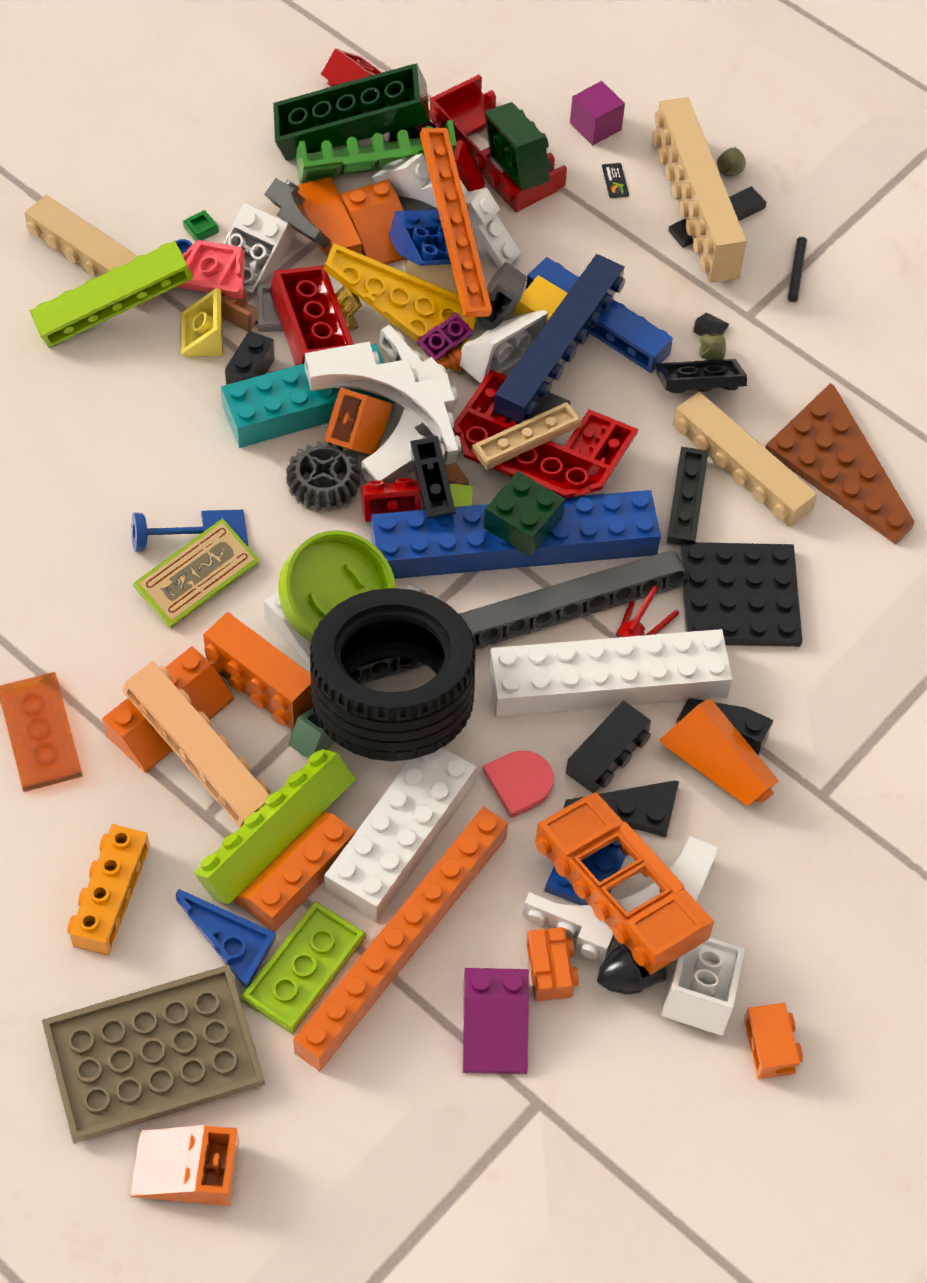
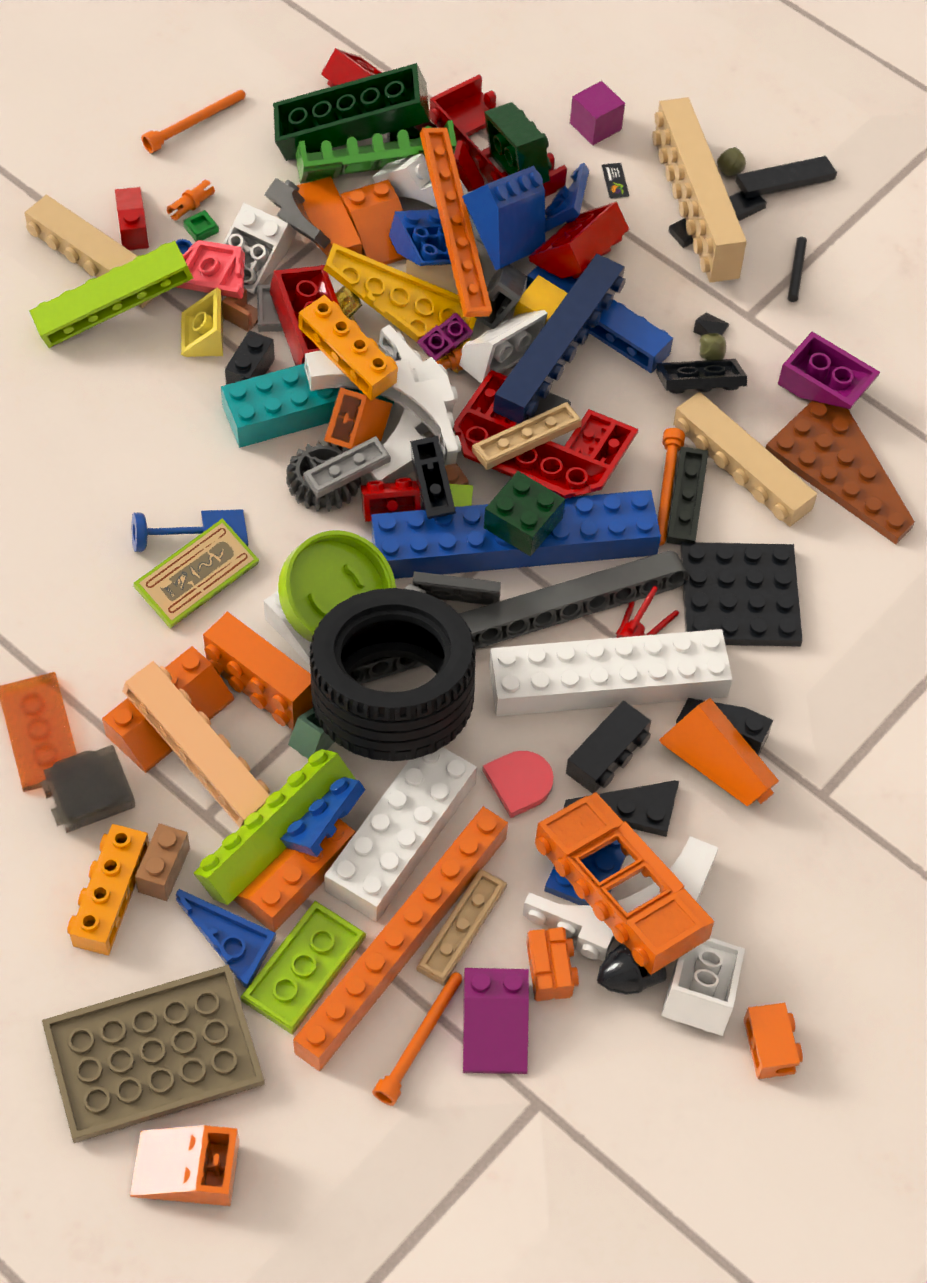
(87, 788): none -> clear smoke brick
(131, 218): none -> red slope
(154, 139): none -> orange piece
(162, 862): none -> medium nougat brick
(190, 200): none -> orange pin
(319, 821): none -> blue wing
(346, 467): none -> light grey tile
(348, 347): none -> light orange brick
(388, 1089): none -> orange piece
(458, 588): none -> dark grey tile
(461, 927): none -> tan tile
(509, 216): none -> blue slope
(567, 202): none -> blue wing
(578, 242): none -> red slope
(672, 440): none -> orange piece
(785, 176): none -> black tile
(826, 373): none -> magenta slope

